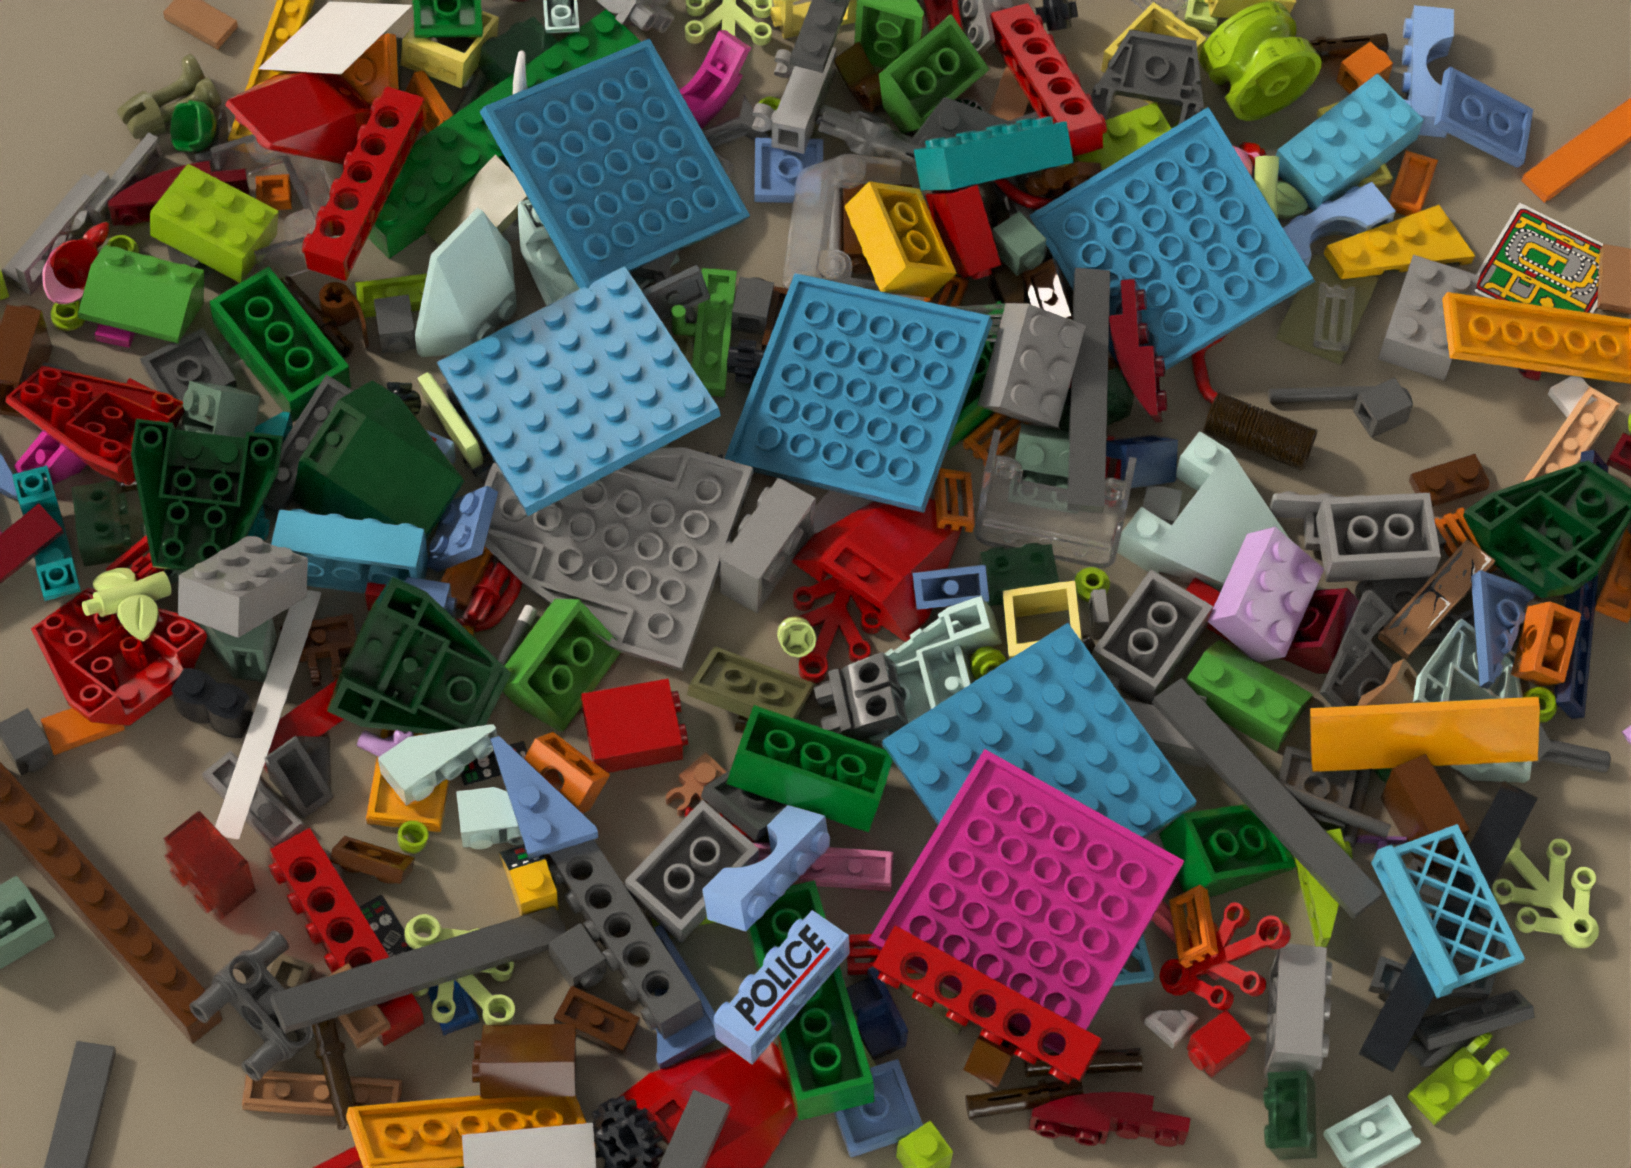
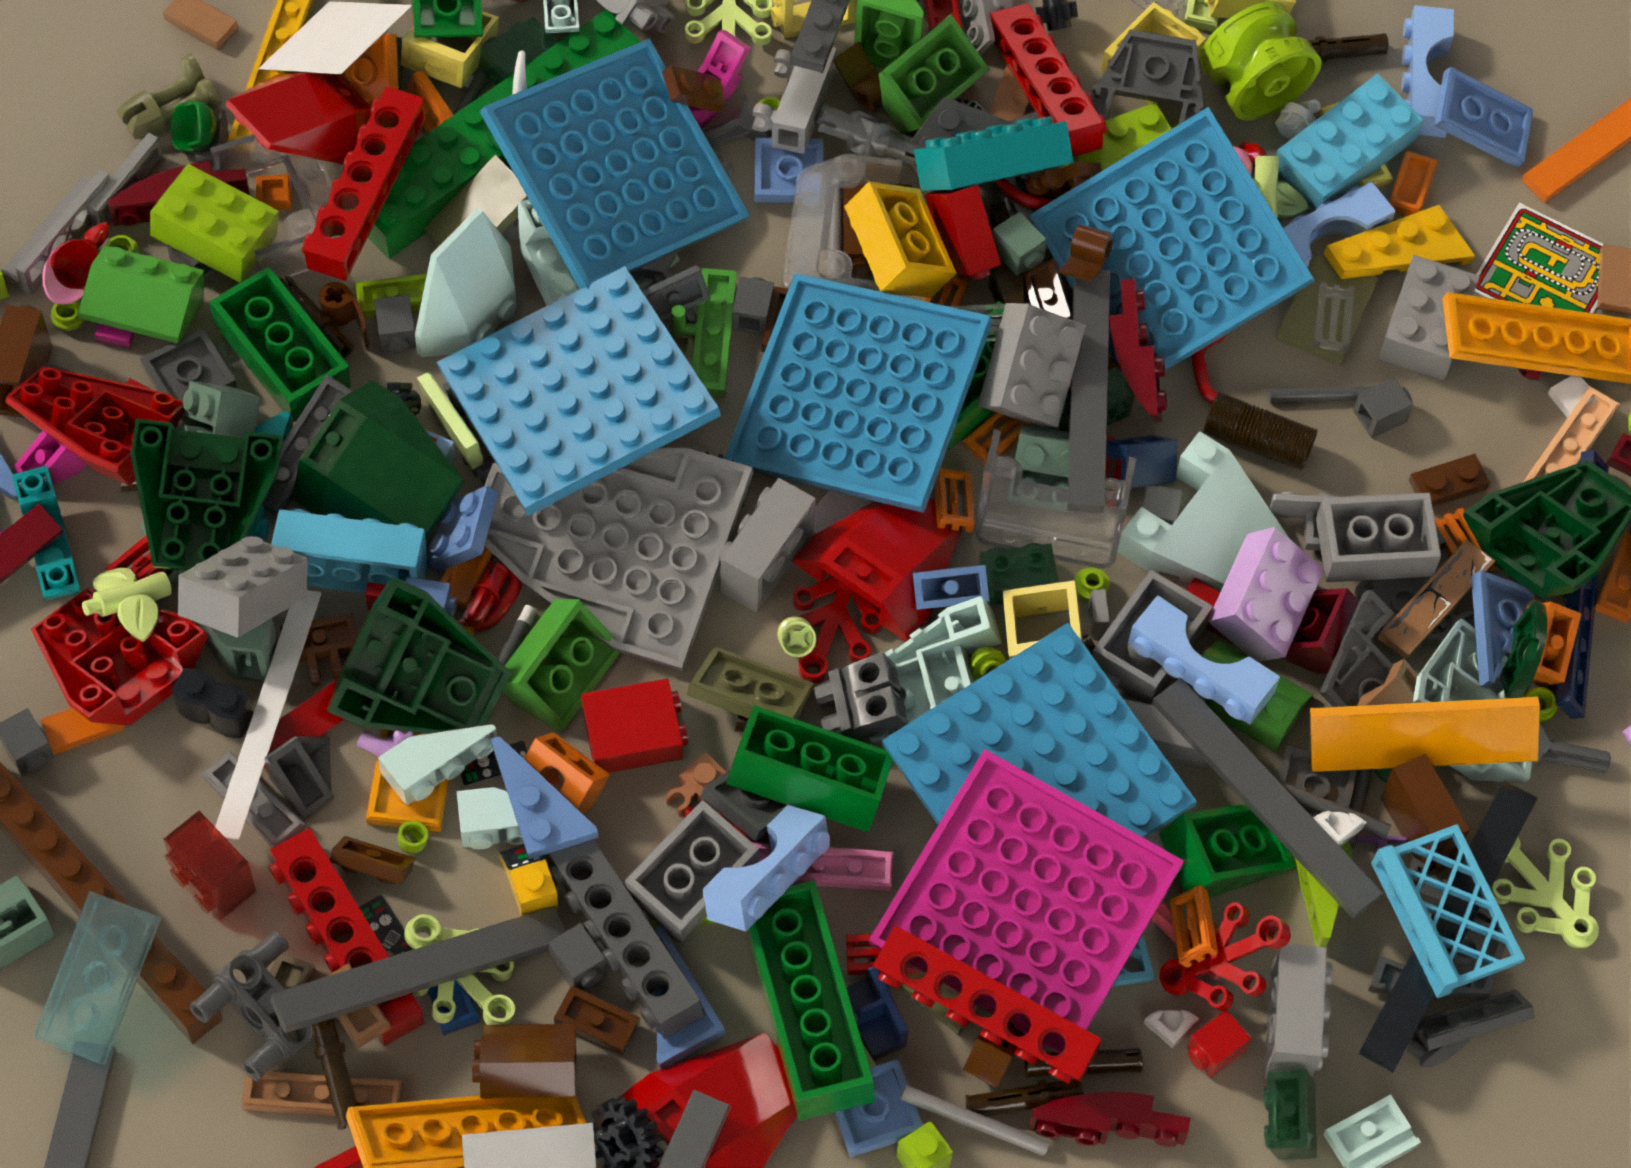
(96, 977): none -> clear light blue tile
(100, 522): clear green brick -> none
(694, 88): none -> reddish brown plate
(744, 361): black gear -> none
(781, 986): light blue brick -> none
(974, 1120): none -> light grey bar
(1088, 253): none -> reddish brown panel
(1238, 686): none -> light blue arch
(1297, 117): none -> white piece
(1340, 825): none -> white tile
(1363, 66): orange brick -> none
(1455, 1080): lime hinge -> none
(1526, 651): none -> dark green tile

